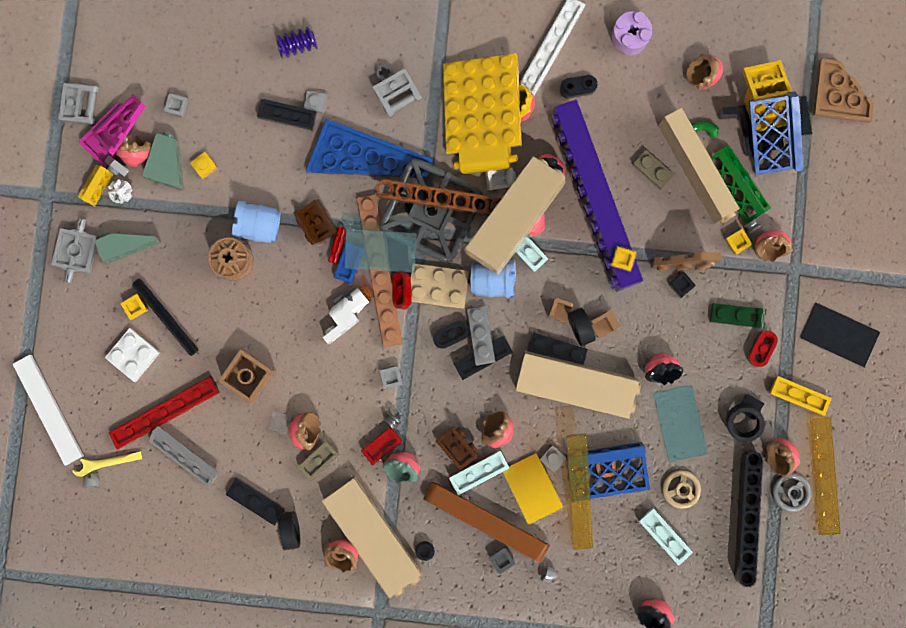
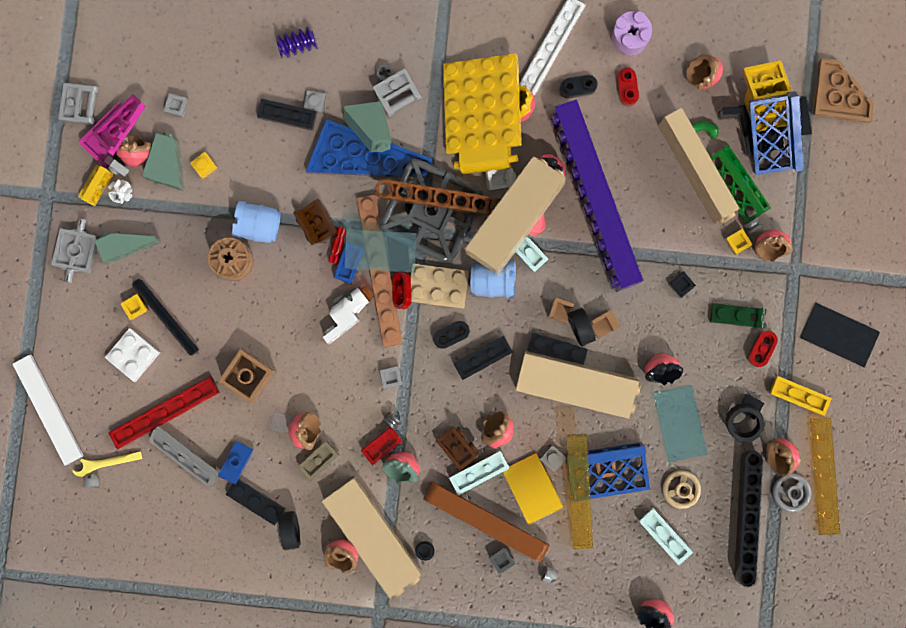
(235, 463): none -> blue plate
(369, 125): none -> sand green slope
(481, 335): light grey plate -> none
(623, 258): yellow tile -> none
(627, 85): none -> red plate
(653, 169): dark tan plate -> none
(700, 261): medium nougat plate -> none

